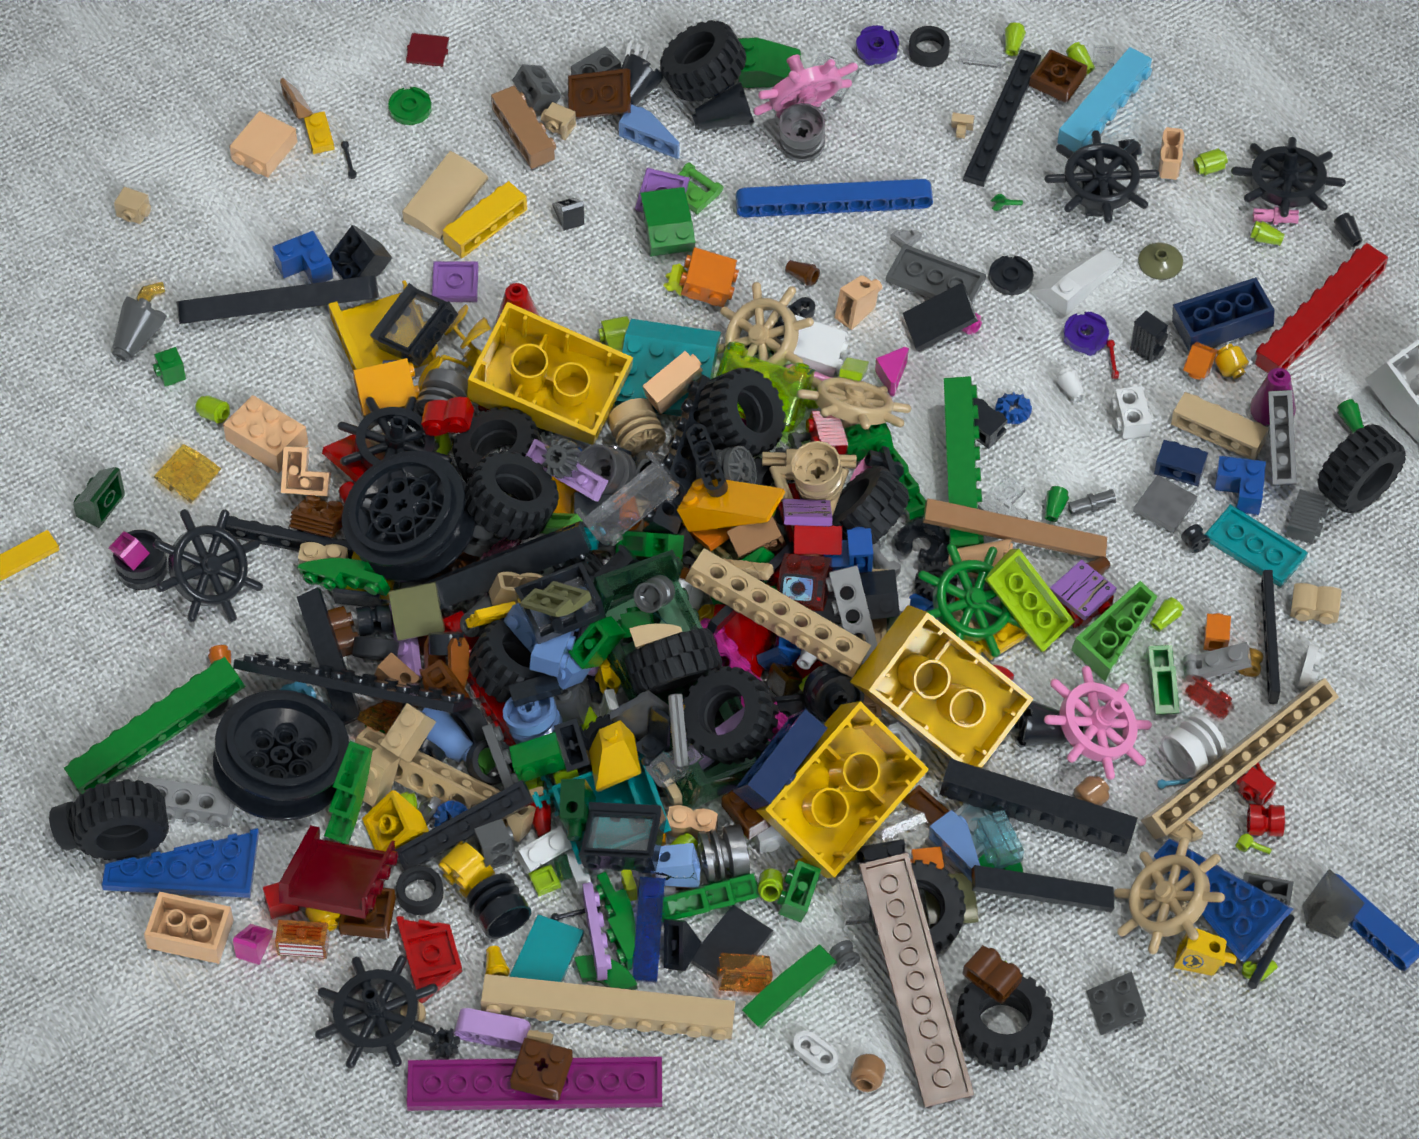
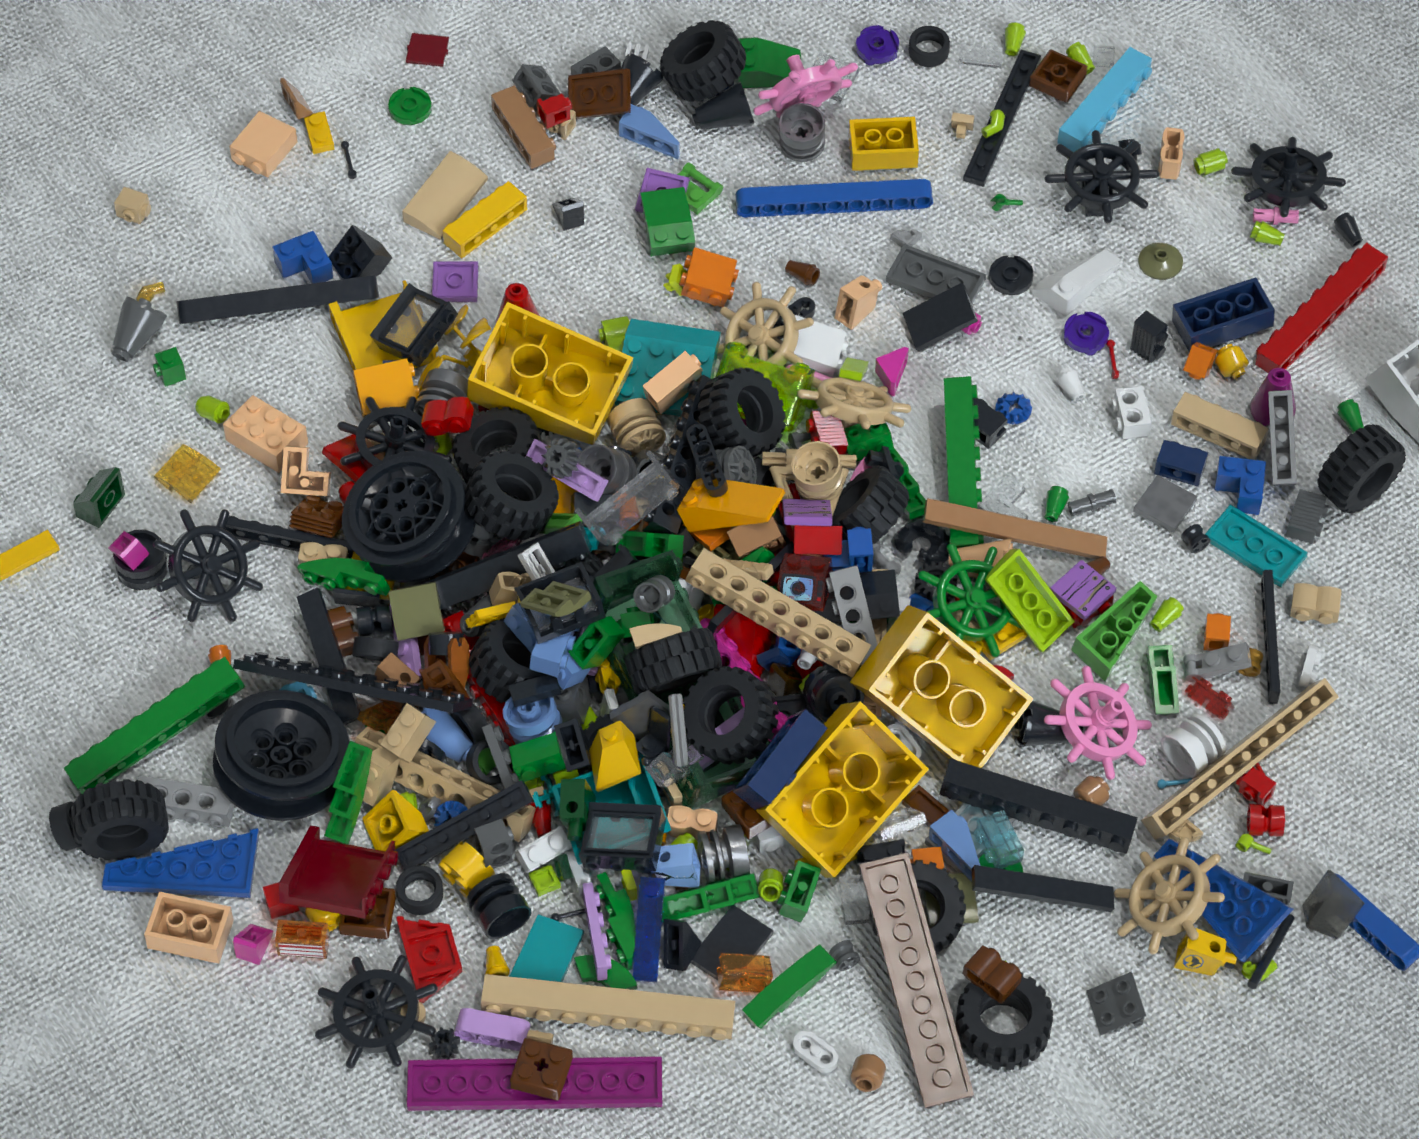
(532, 566): none -> white tile
(554, 110): none -> red brick
(883, 143): none -> yellow brick
(996, 125): none -> lime arm

